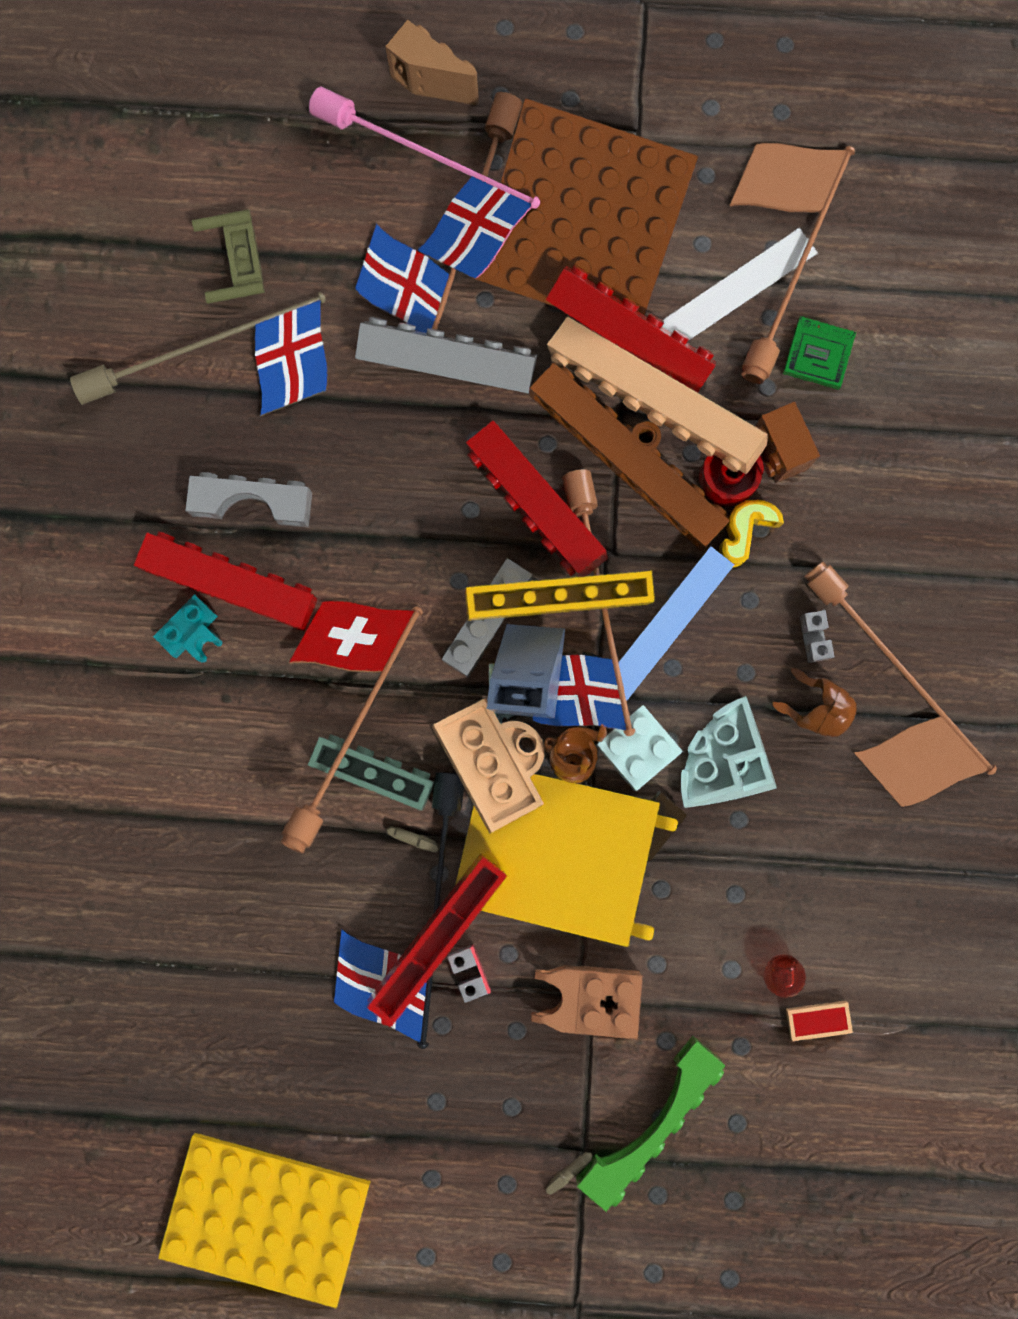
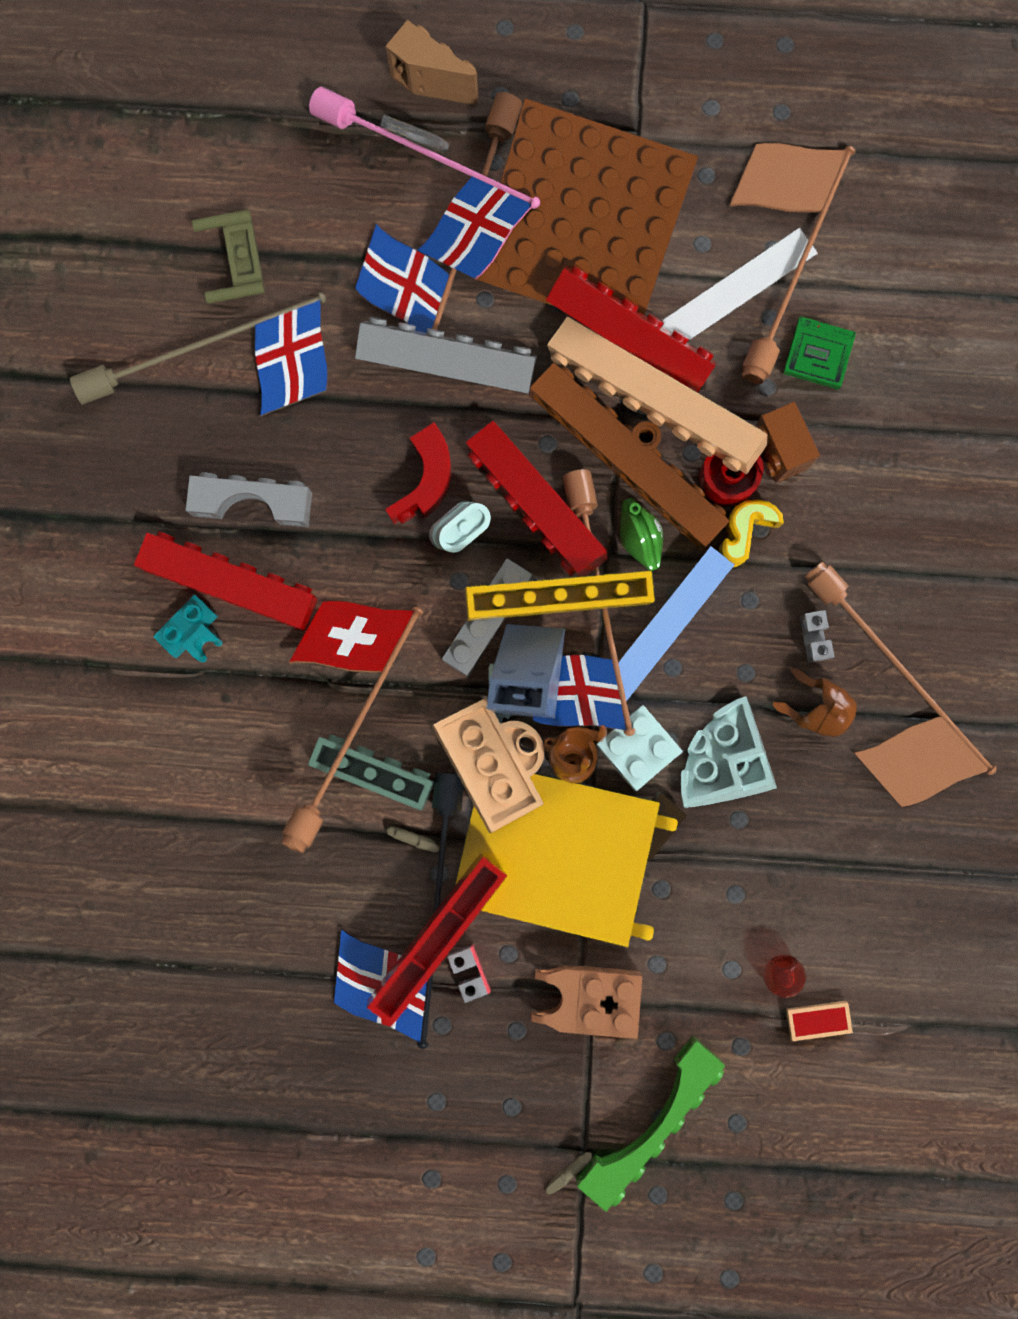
(264, 1220): yellow plate -> none
(415, 134): none -> clear tile
(435, 481): none -> red arch
(460, 526): none -> light aqua brick
(641, 534): none -> bright green hat

